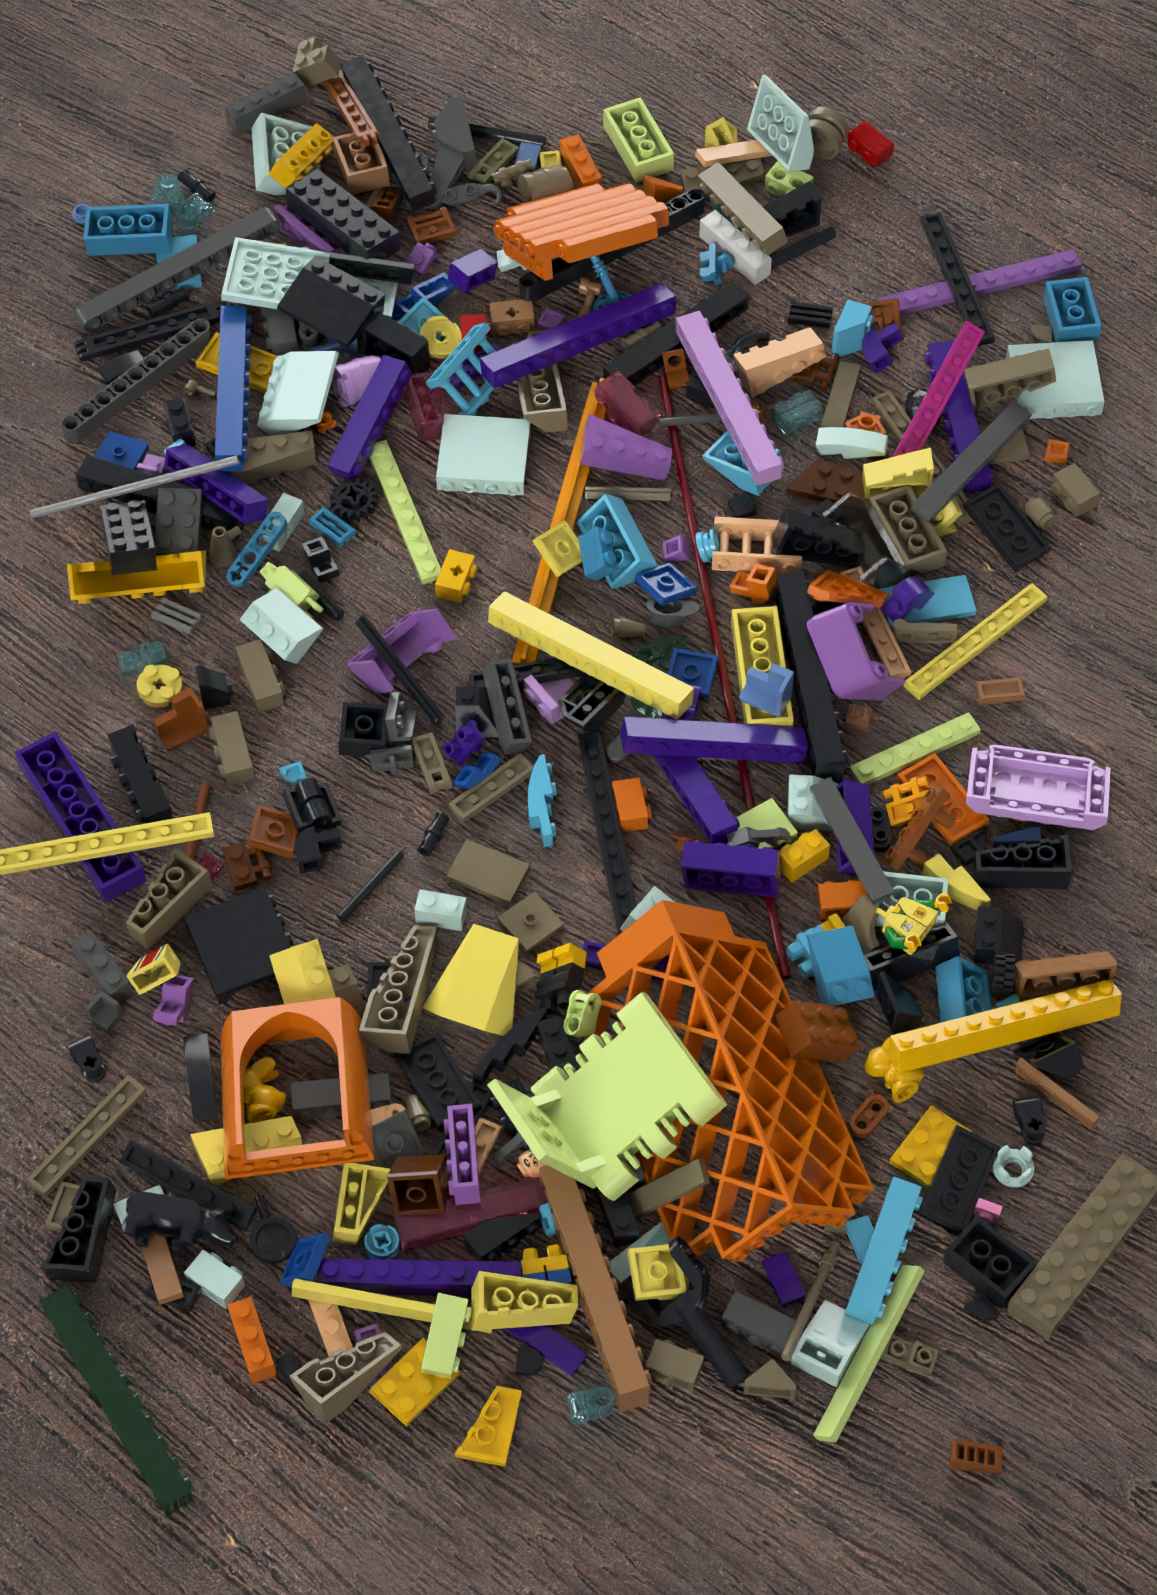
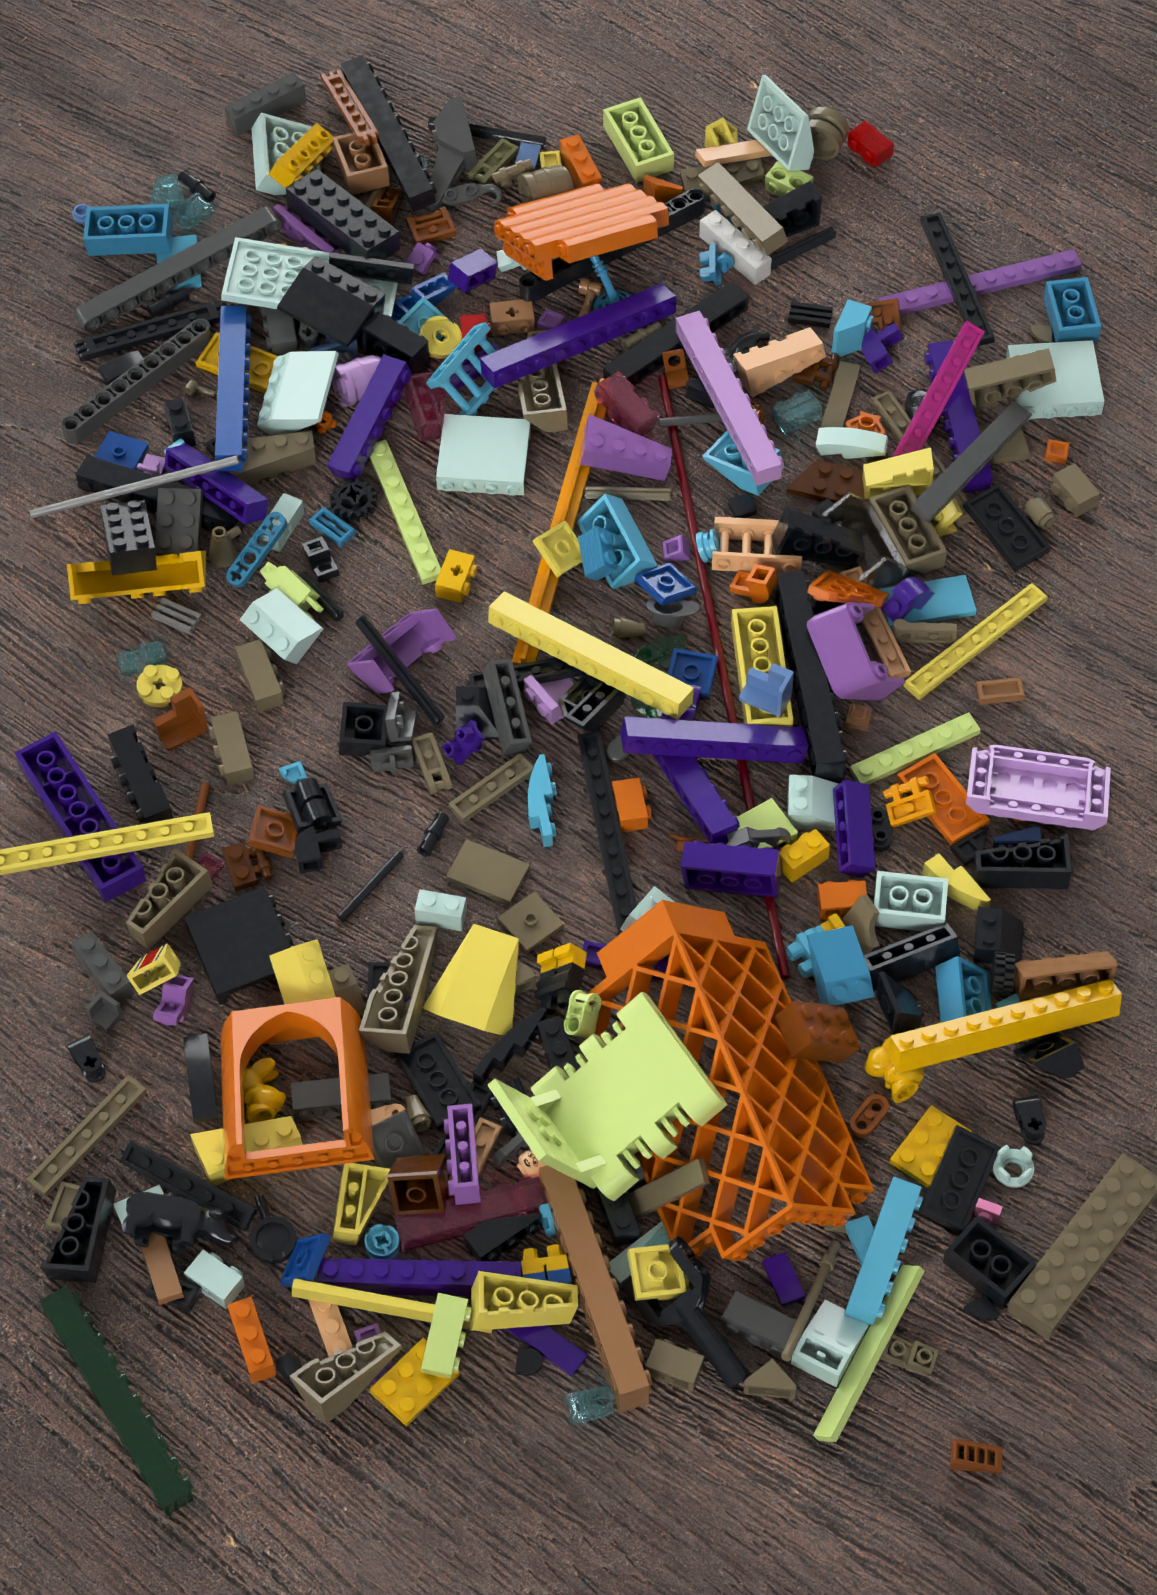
(213, 688): black slope -> none
(315, 62): dark tan brick -> none
(470, 776): blue slope -> none
(493, 1431): yellow wing -> none
(851, 840): dark grey tile -> none
(911, 834): dark orange plate -> none
(911, 920): torso -> none
(1056, 1094): medium nougat tile -> none

